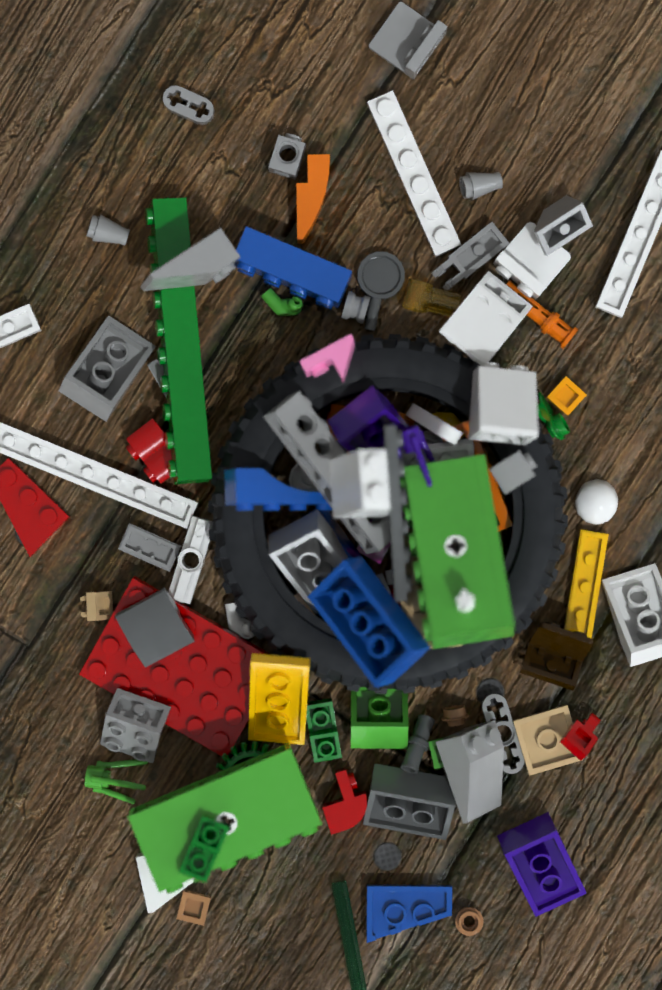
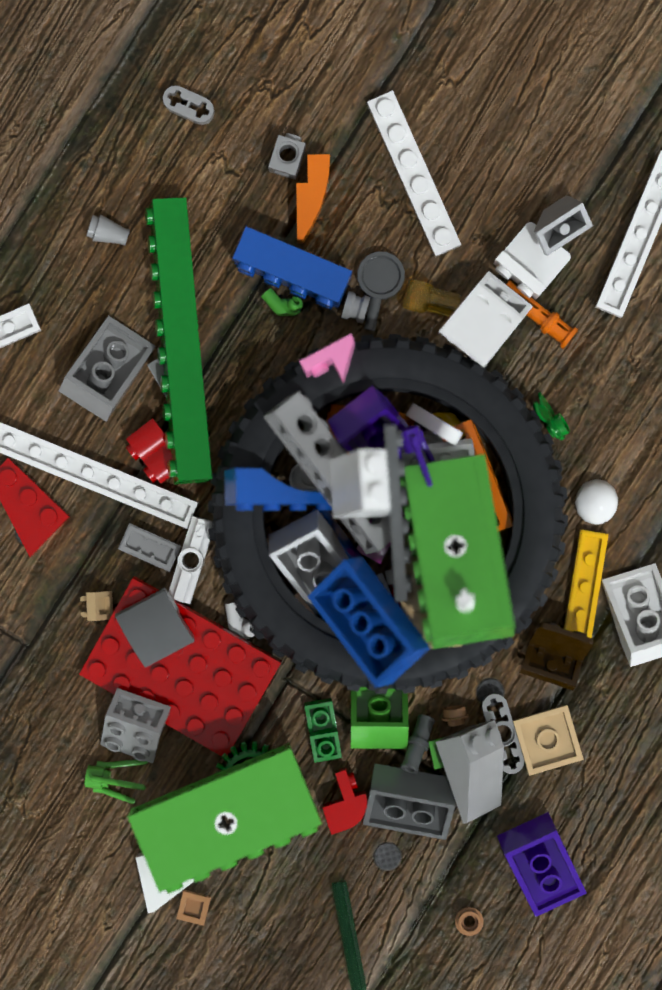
(203, 849): green slope -> none
(205, 261): light grey slope -> none
(278, 699): yellow plate -> none
(404, 906): blue wing -> none
(407, 39): light grey bracket -> none
(473, 254): light grey hinge -> none
(478, 184): light grey cone -> none
(503, 405): white slope -> none
(514, 470): light grey brick -> none
(566, 396): light orange plate -> none
(579, 736): red plate -> none

